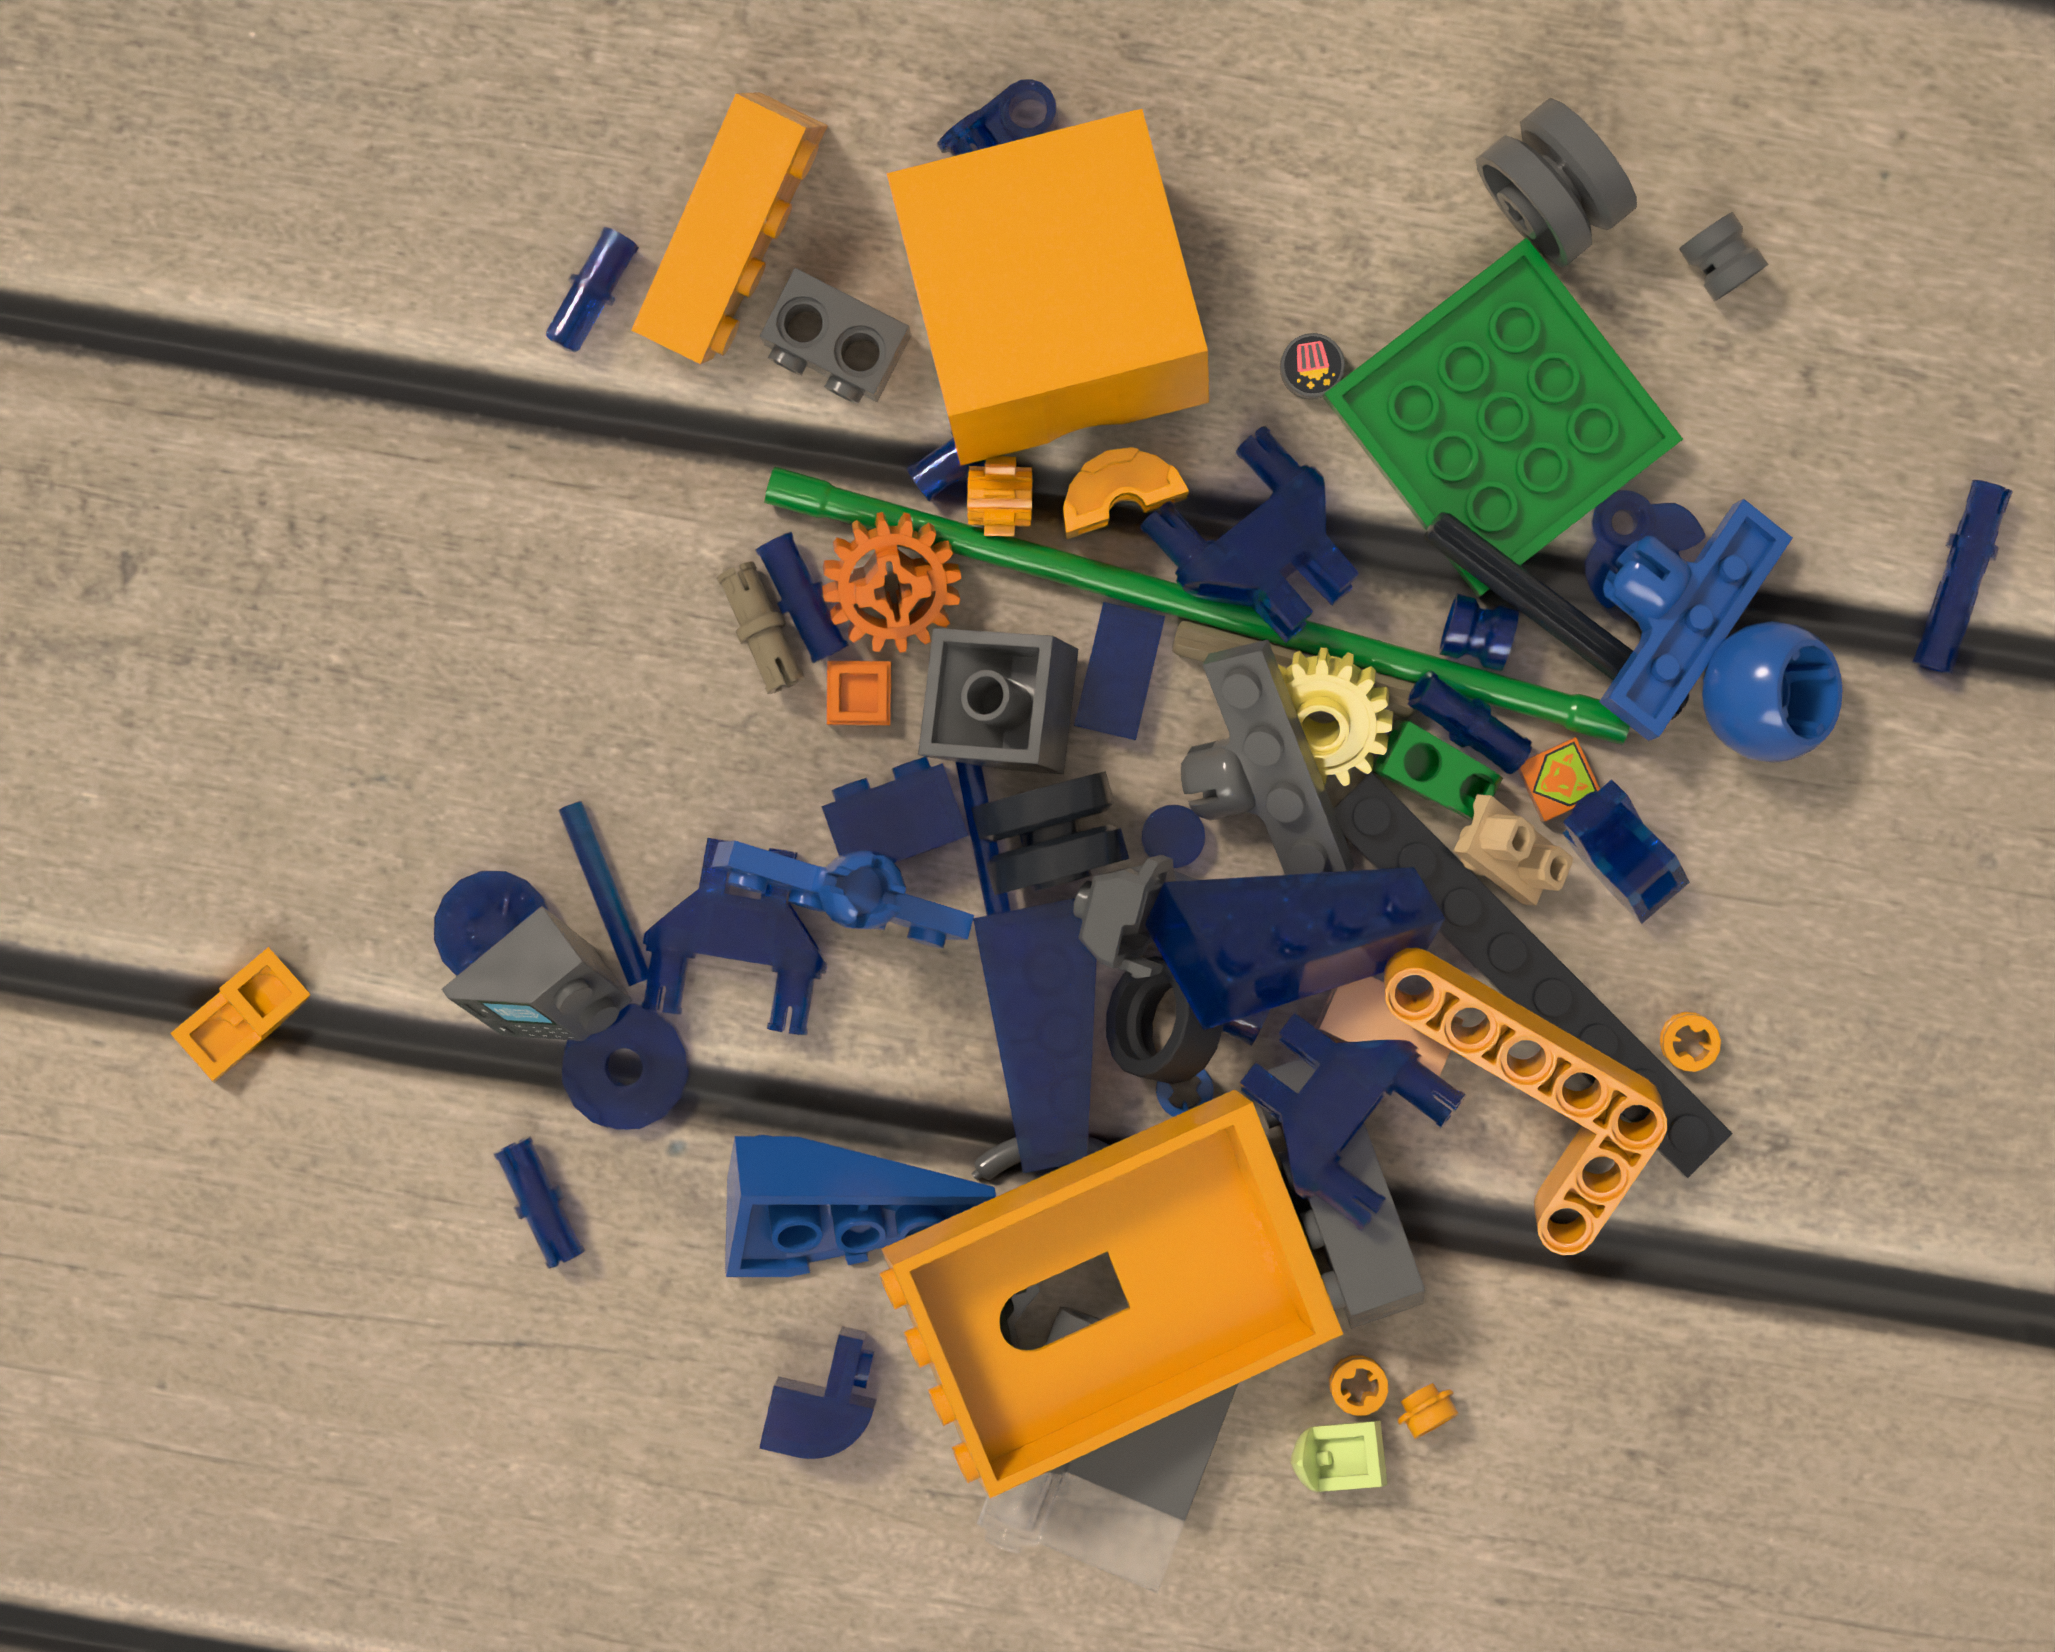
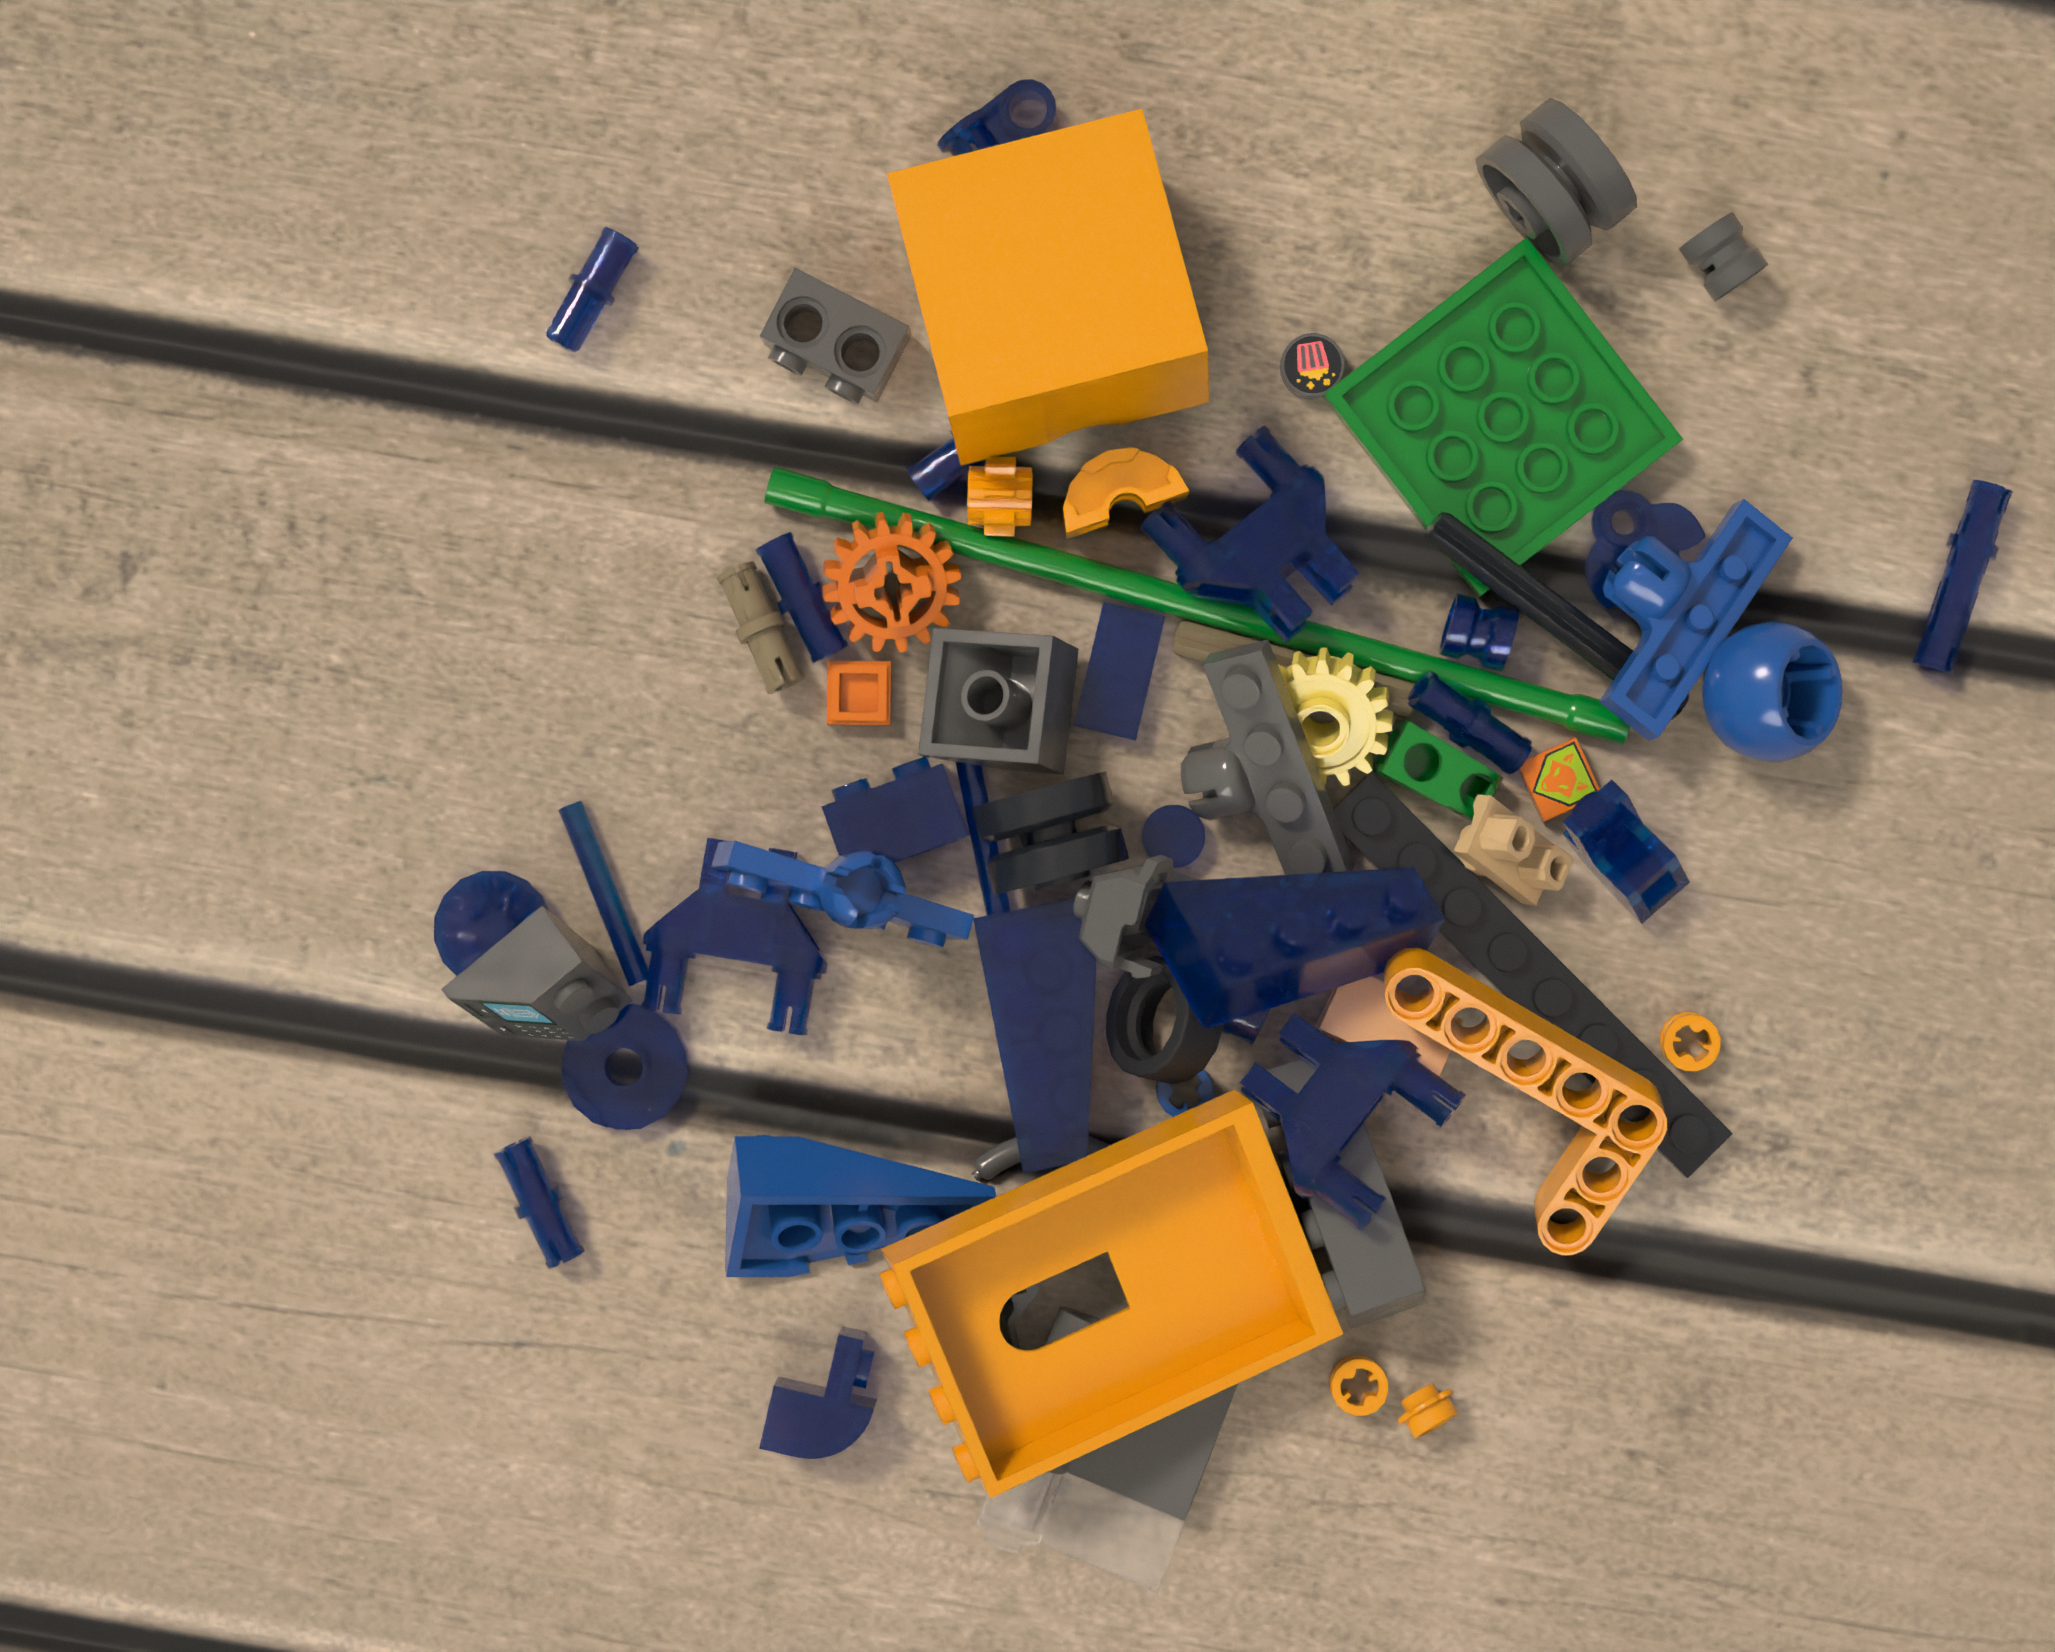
(241, 1015): light orange slope -> none
(729, 226): light orange wedge -> none
(1340, 1457): yellowish green plate -> none

